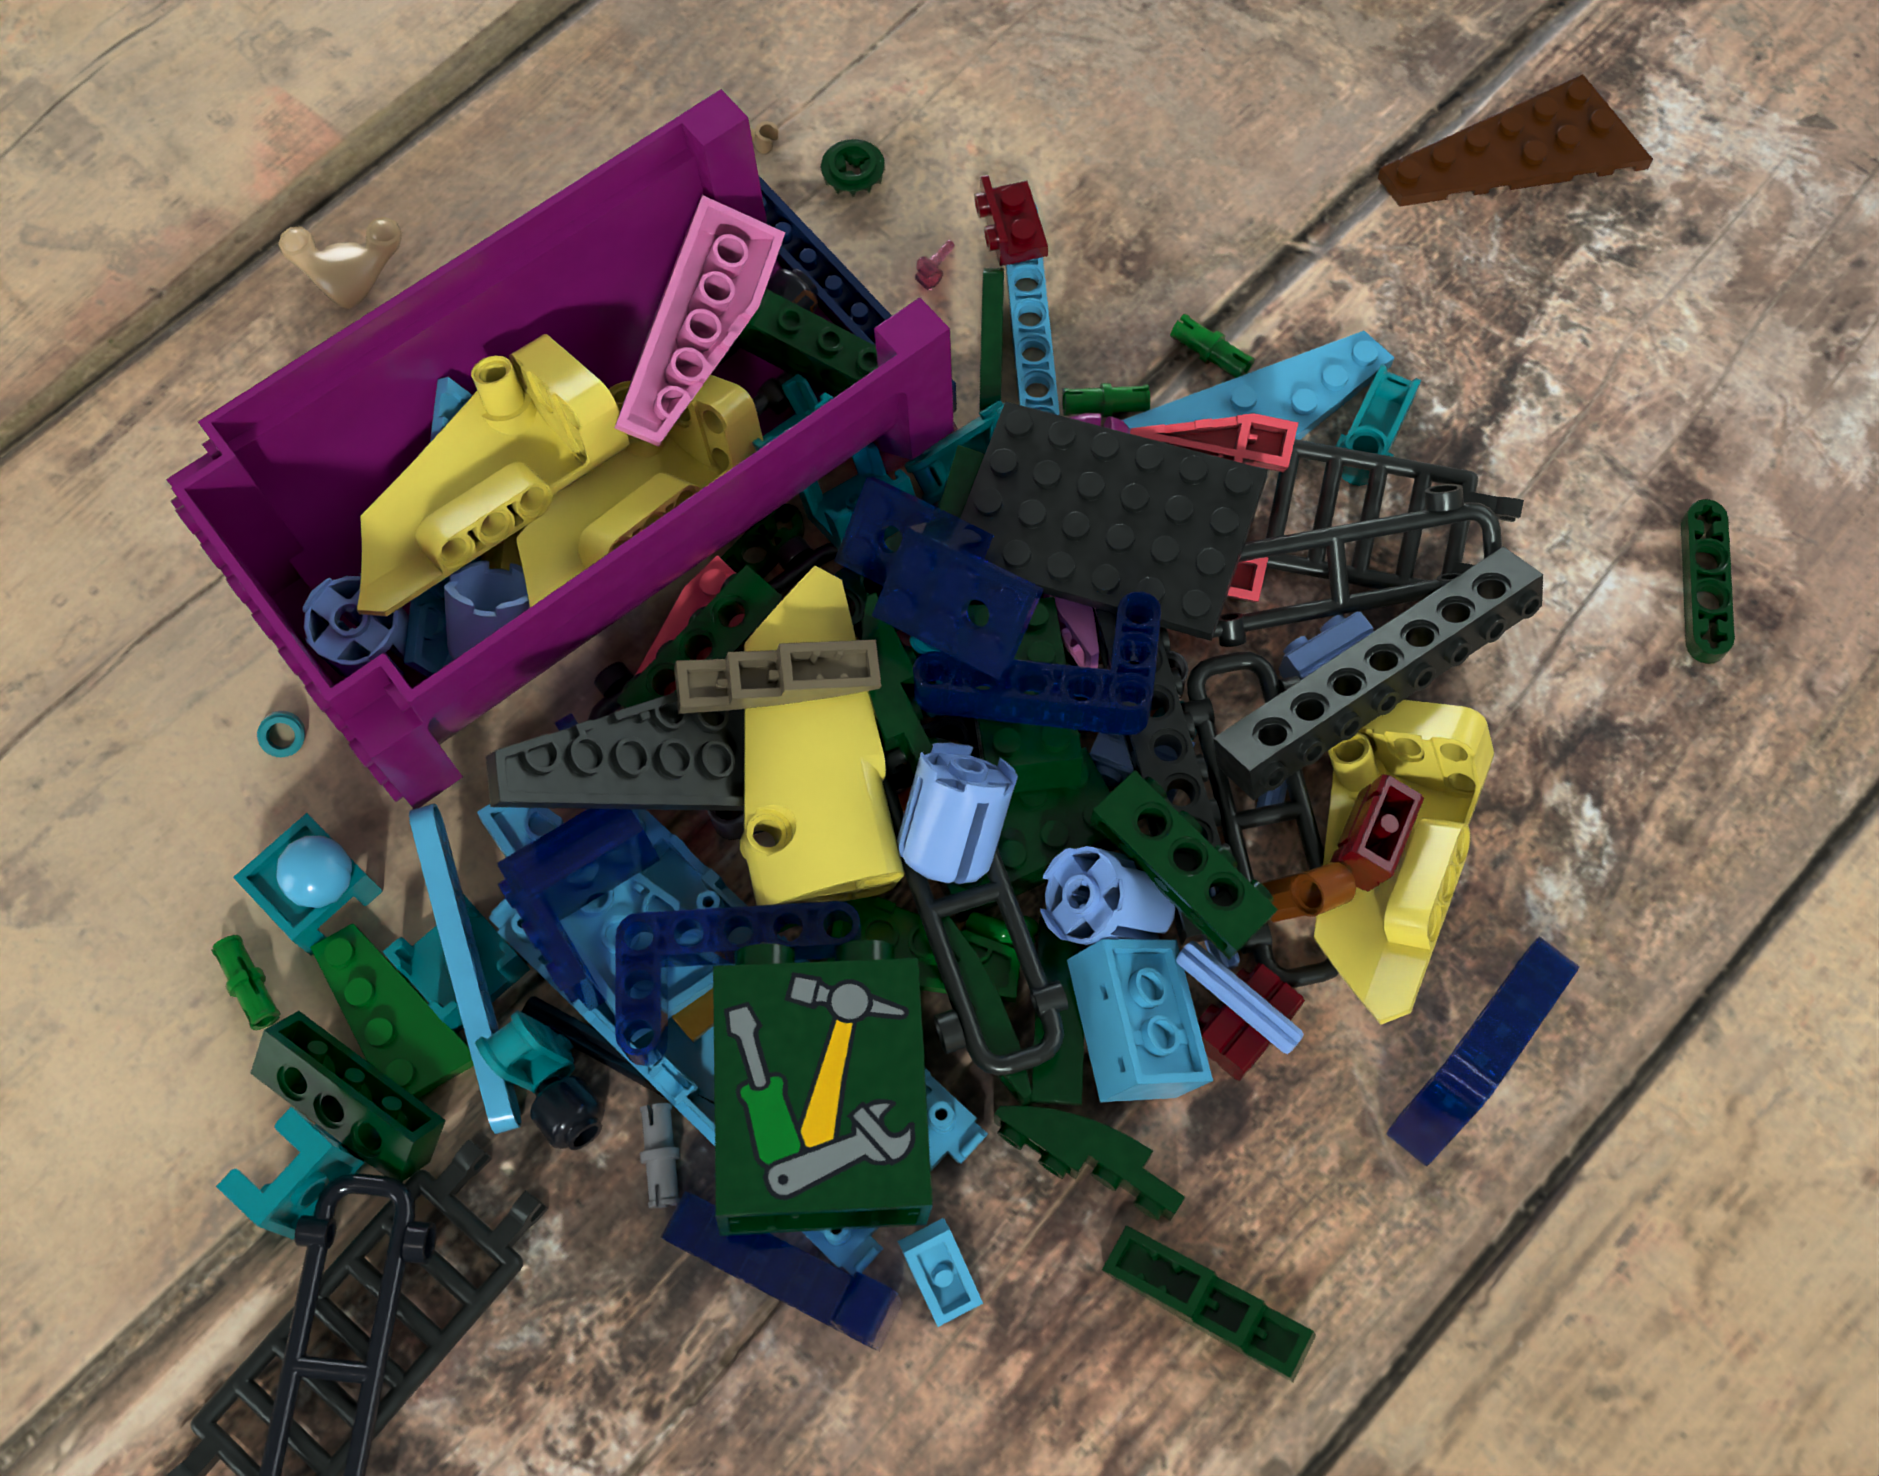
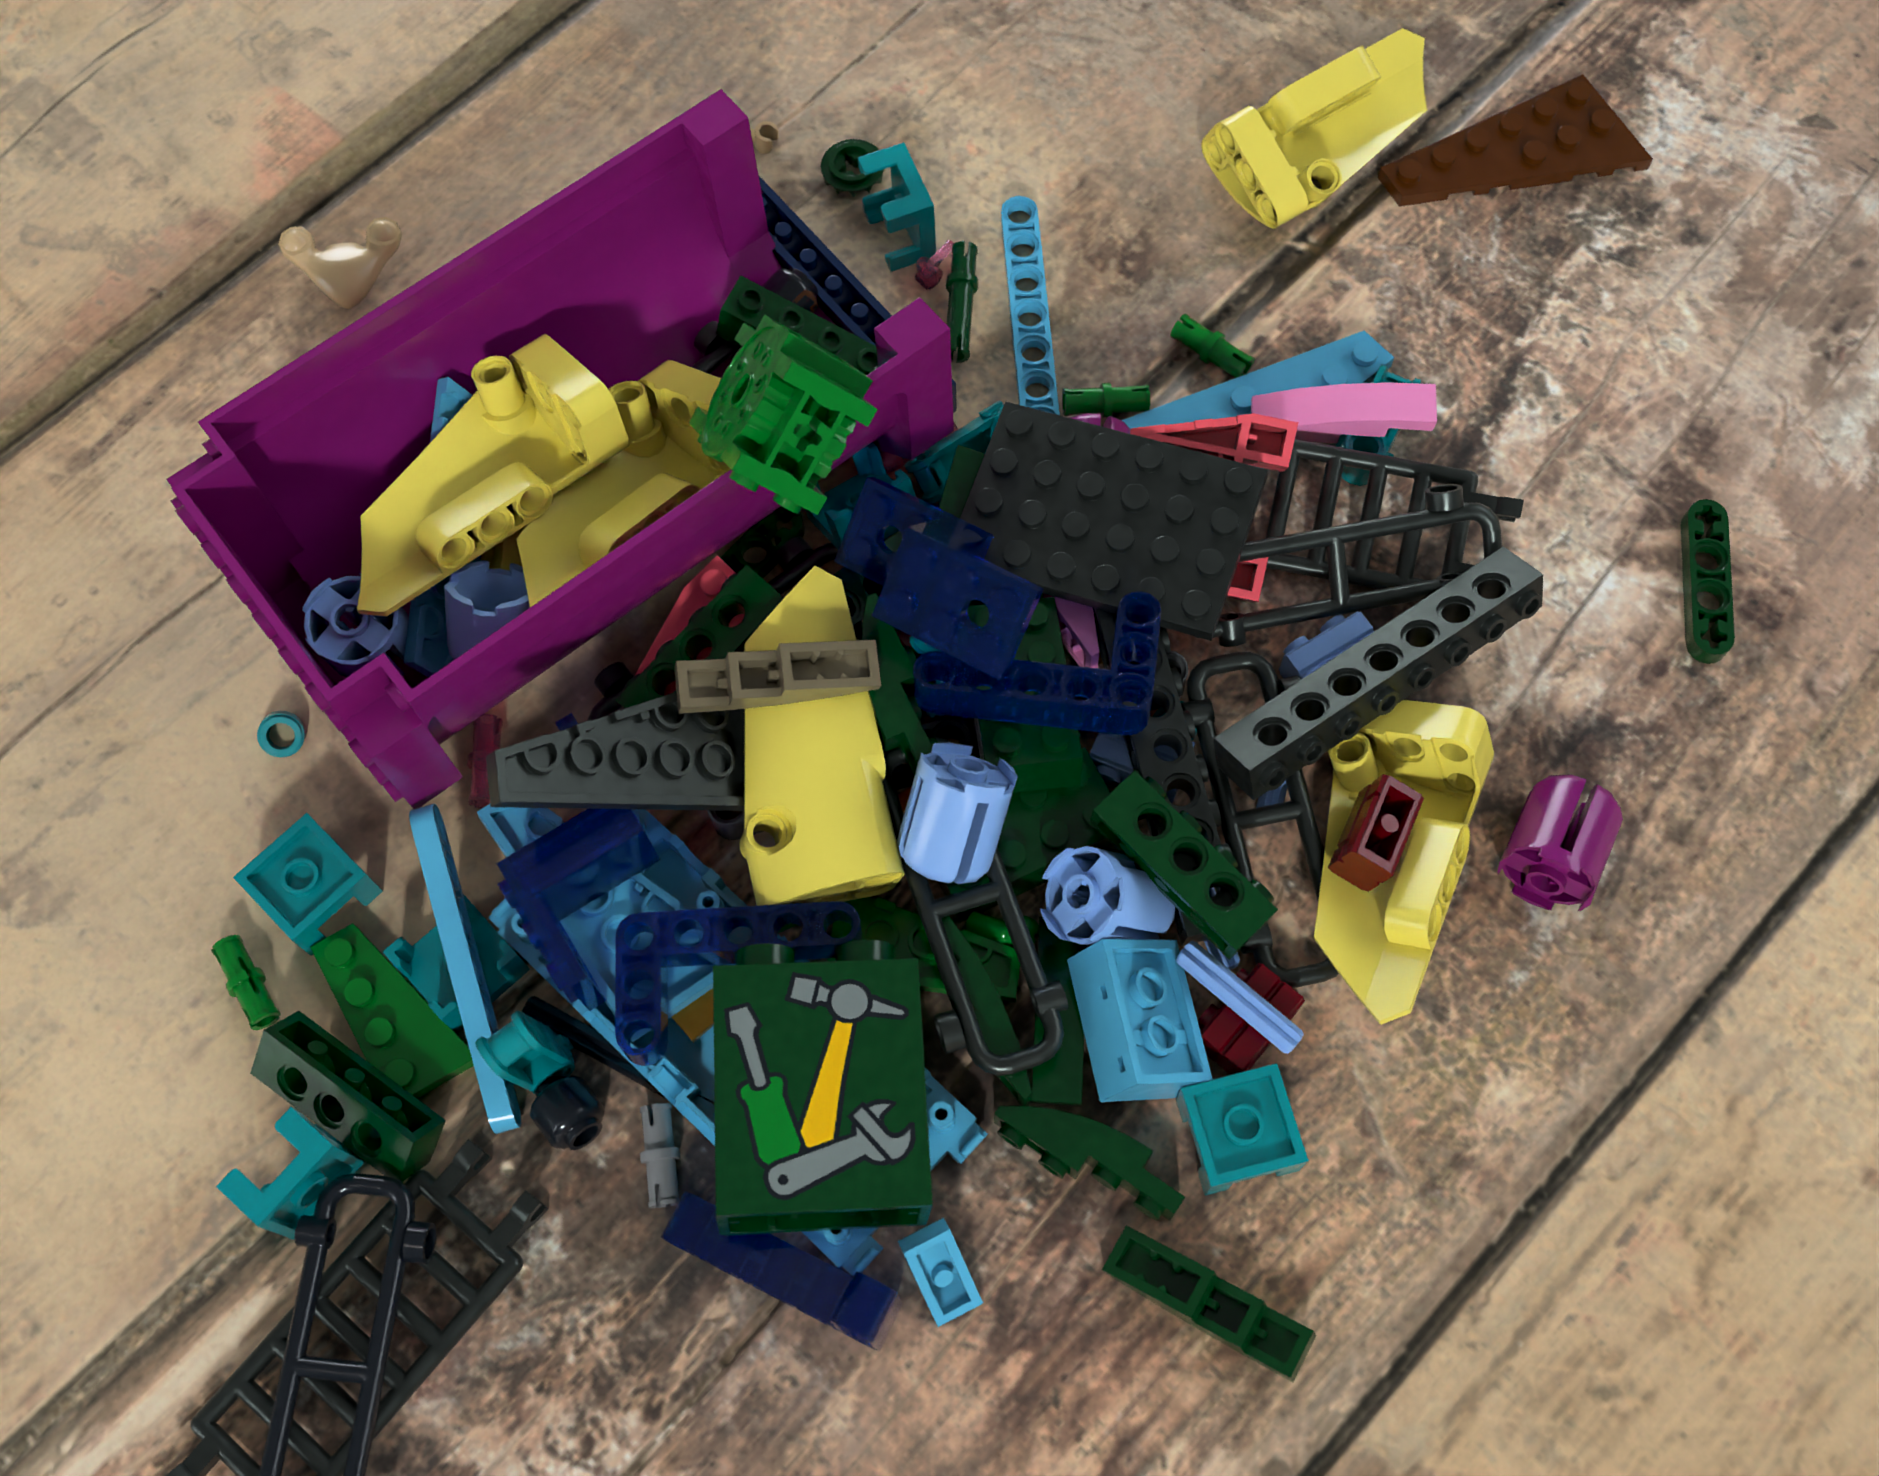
(314, 871): medium azure hair -> none
(485, 741): none -> clear pink pin
(700, 315): bright pink wedge -> none
(783, 414): none -> green piece
(902, 205): none -> teal panel
(961, 286): none -> dark green pin
(991, 337): dark green beam -> none
(1012, 222): dark red bracket -> none
(1242, 1128): none -> teal panel
(1311, 891): dark orange piece -> none
(1318, 129): none -> light yellow panel
(1351, 409): none -> bright pink slope
(1484, 1053): clear blue beam -> none
(1537, 837): none -> magenta cylinder

